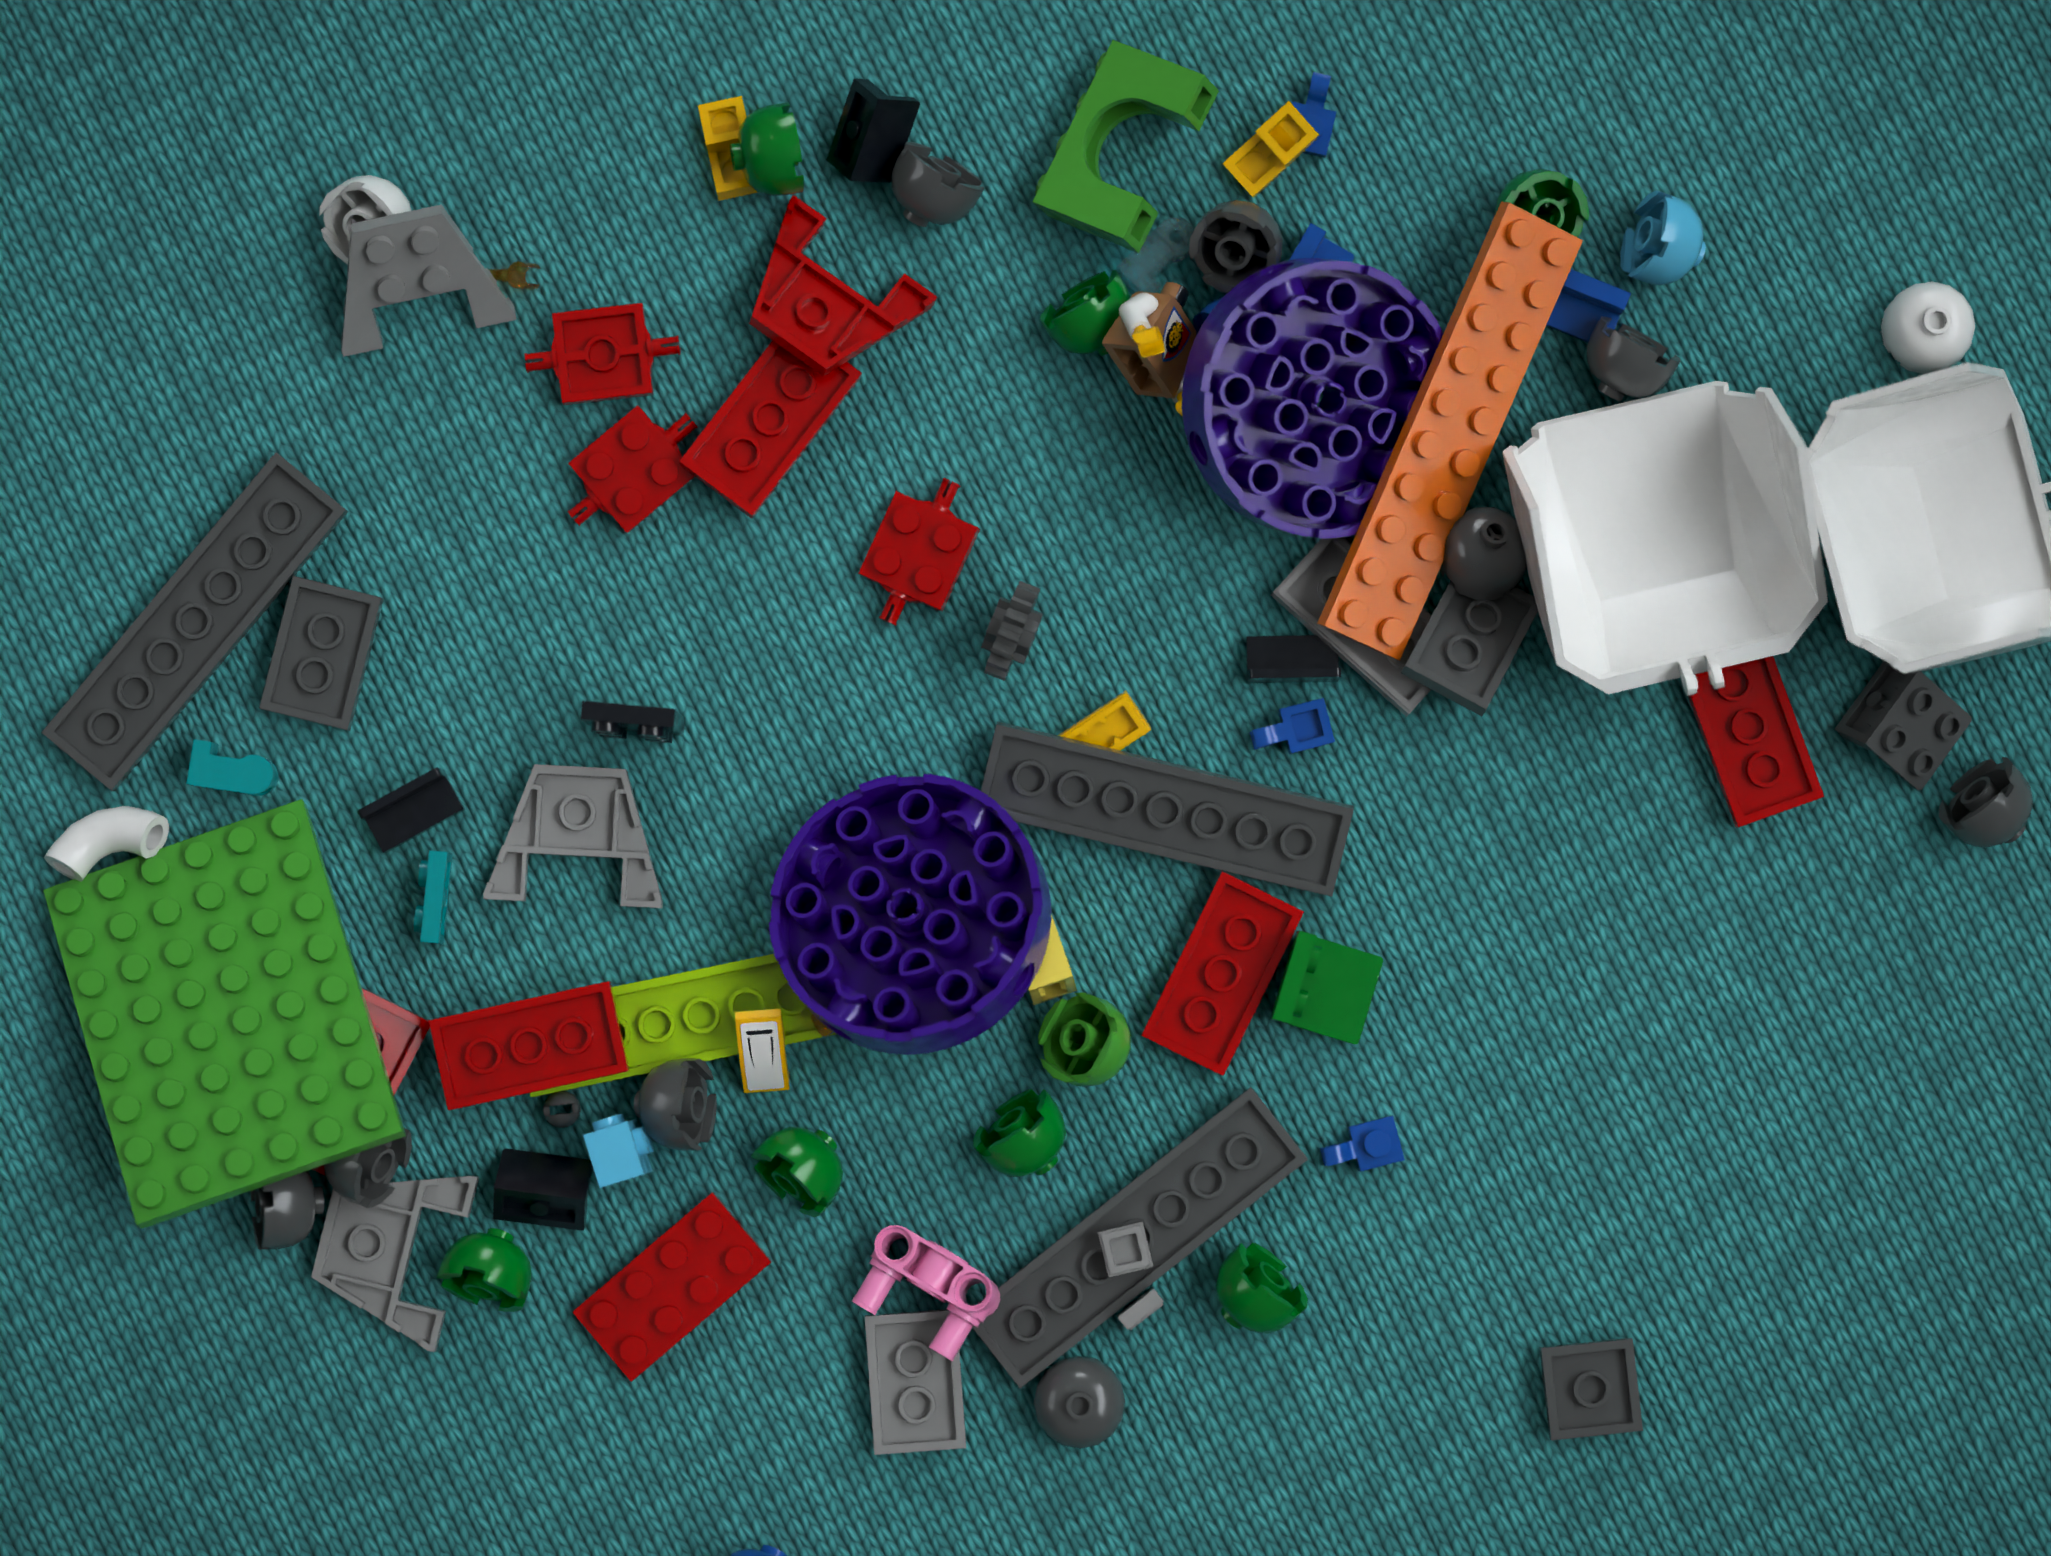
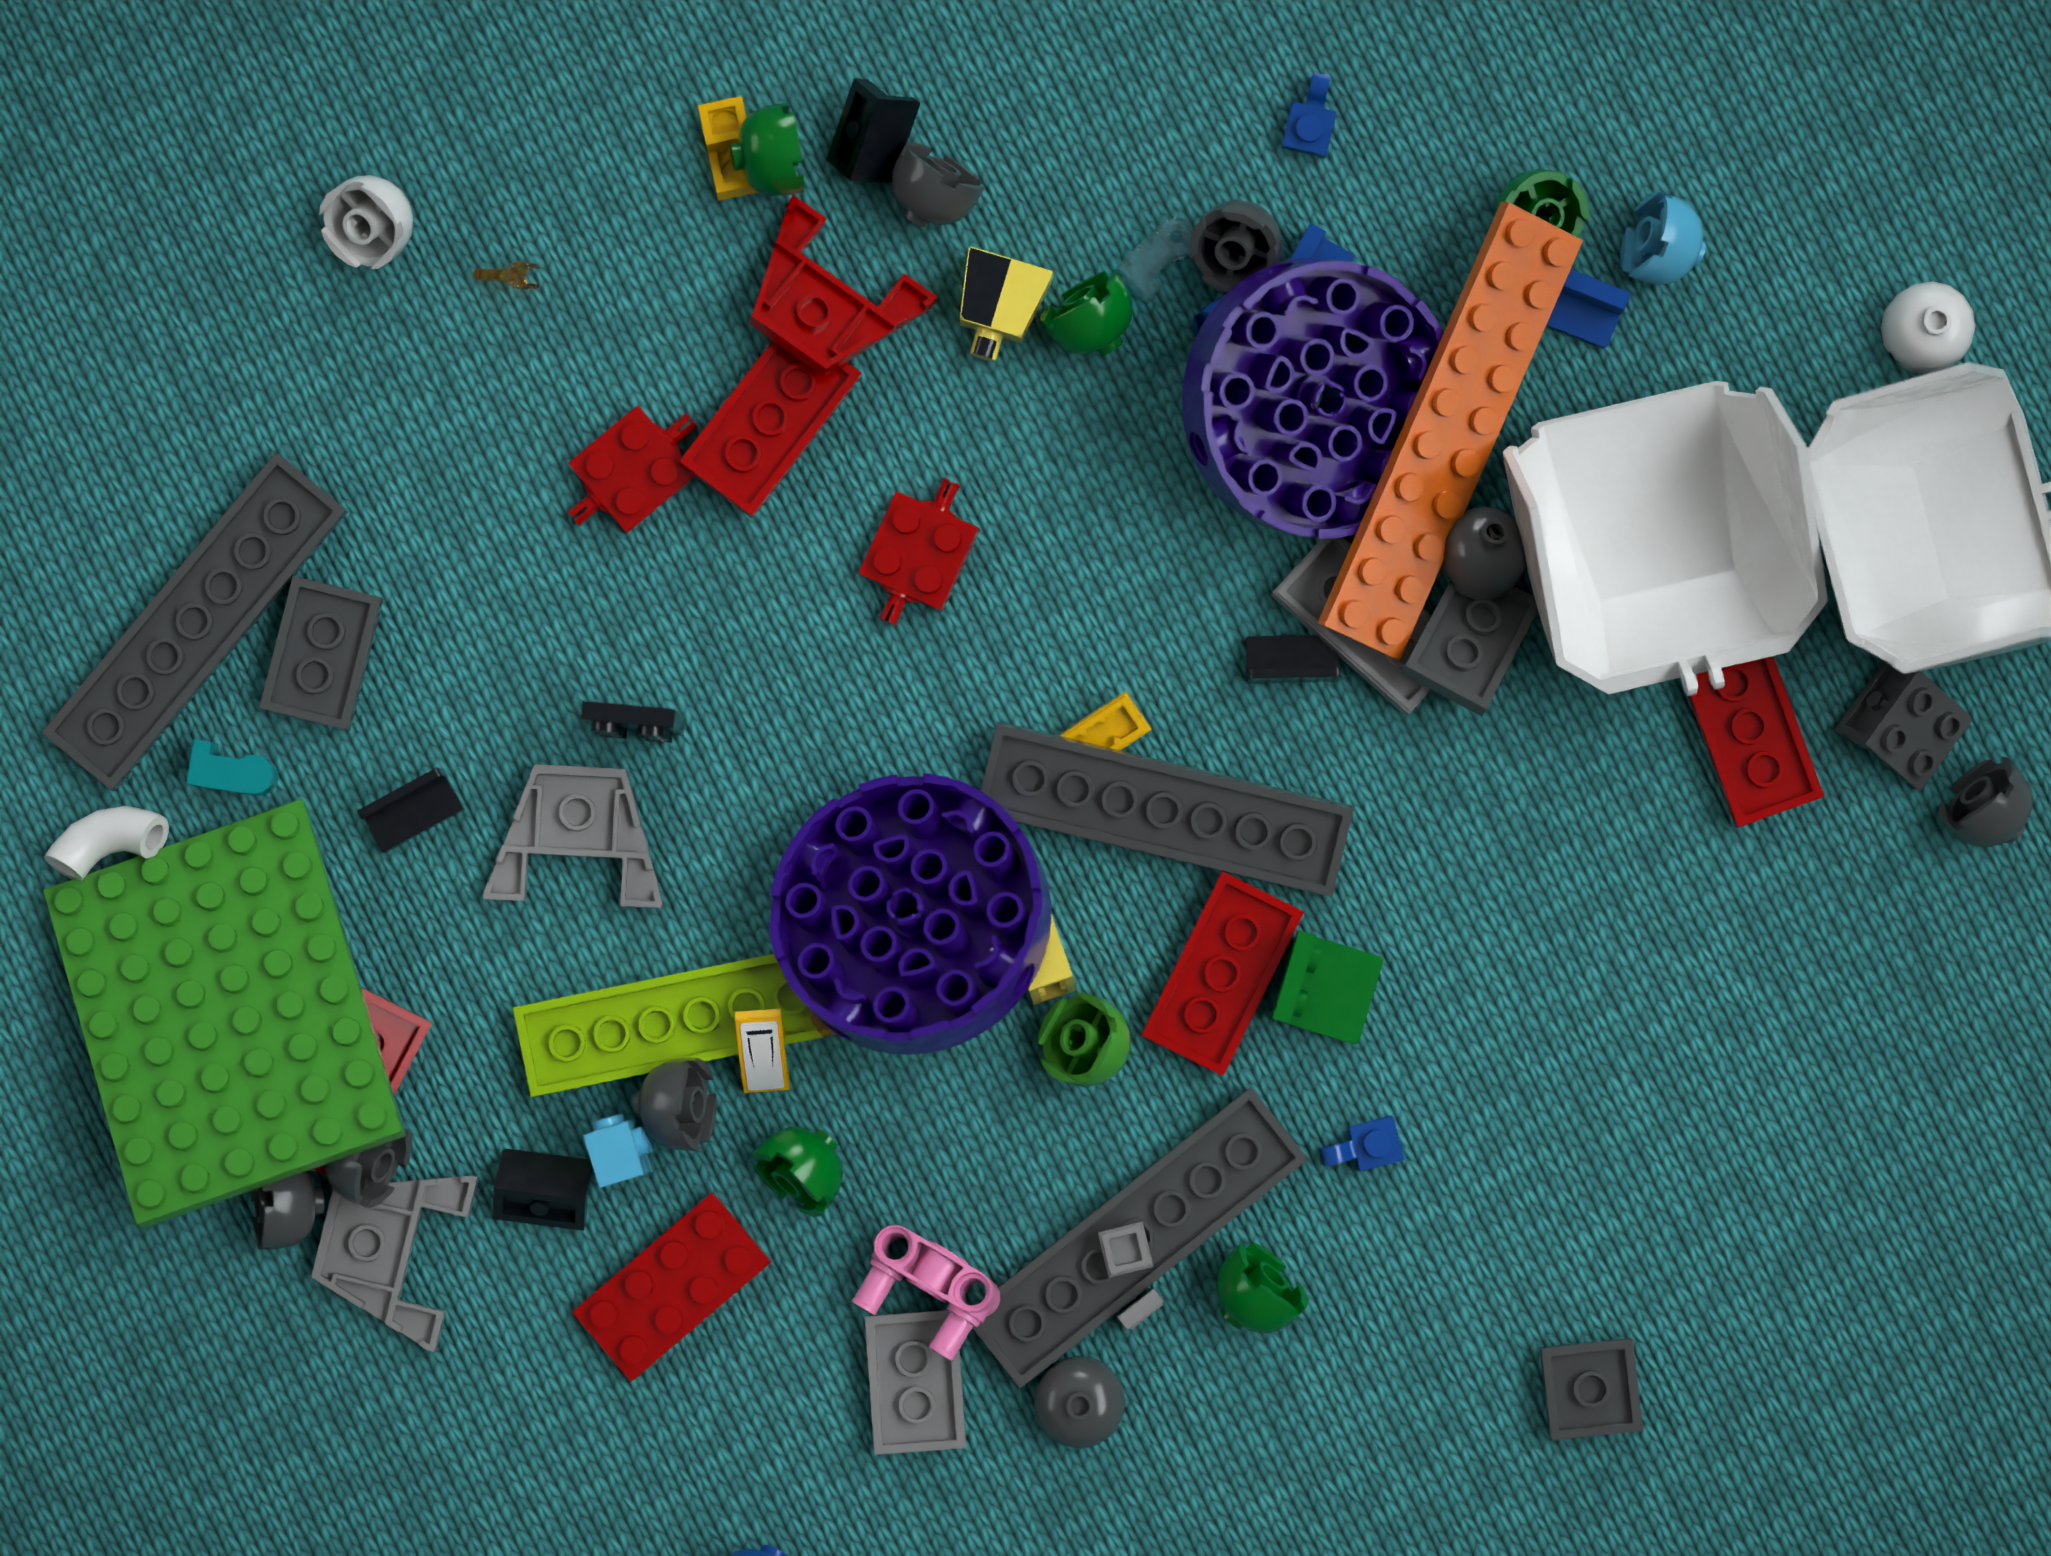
(408, 260): light grey wing -> none
(435, 877): teal plate -> none
(487, 1269): green cylinder -> none
(529, 1045): red plate -> none
(562, 1119): dark grey hinge -> none
(602, 354): red plate -> none
(1000, 299): none -> torso
(1012, 630): dark grey gear -> none
(1024, 1136): green cylinder -> none
(1124, 86): bright green arch -> none
(1153, 342): torso -> none
(1271, 149): yellow slope -> none
(1301, 726): blue plate -> none
(1628, 361): dark grey cylinder -> none

